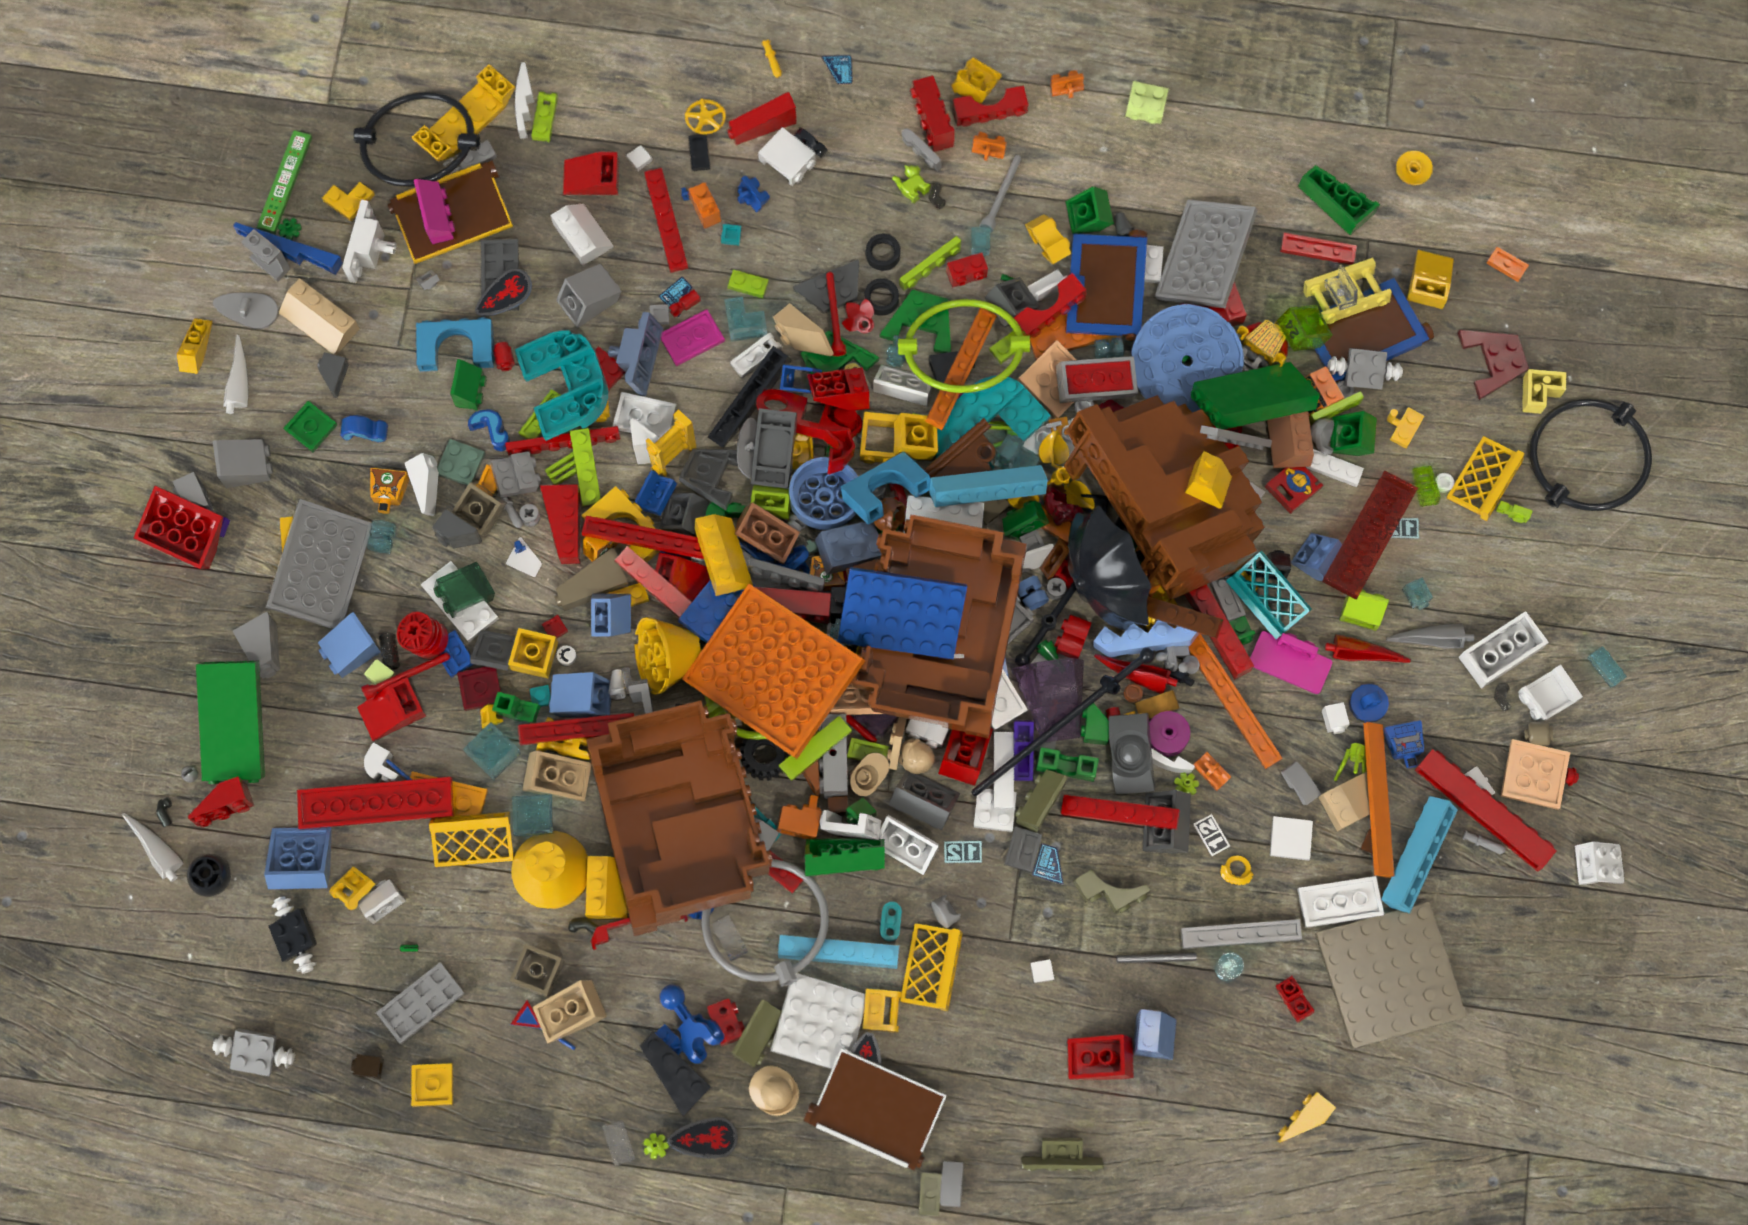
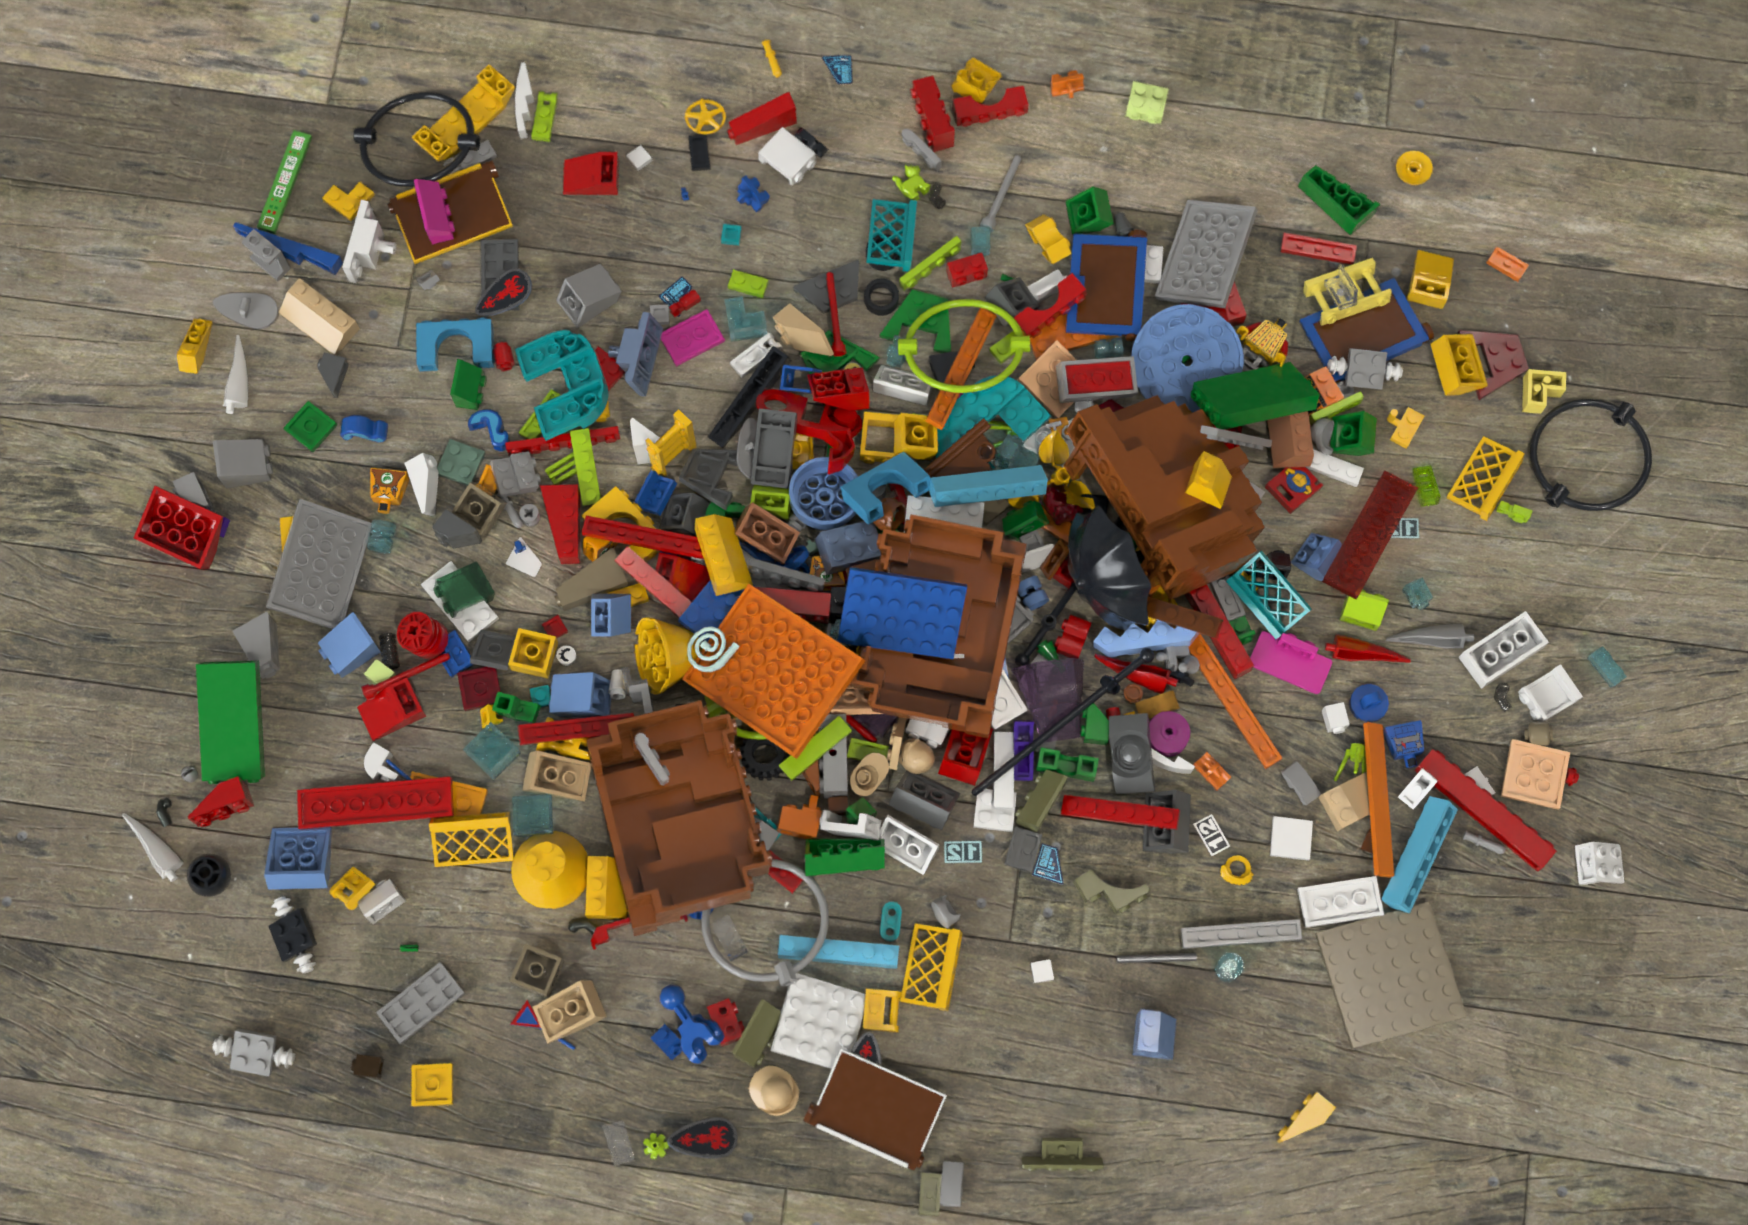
(289, 228): green plant -> none
(581, 232): white slope -> none
(651, 413): white plate -> none
(651, 758): none -> light grey hinge
(666, 220): red plate -> none
(675, 1074): black wing -> none
(704, 205): orange hinge -> none
(707, 647): none -> light aqua piece
(858, 314): red plate -> none
(907, 233): none -> teal fence
(988, 146): orange hips -> none
(1055, 593): light grey wheel -> none
(1100, 1058): red slope -> none
(1190, 786): lime plant -> none
(1294, 999): red slope -> none
(1304, 327): clear neon green brick -> none
(1417, 788): none -> white slope
(1444, 482): white tile -> none
(1458, 364): none -> yellow slope

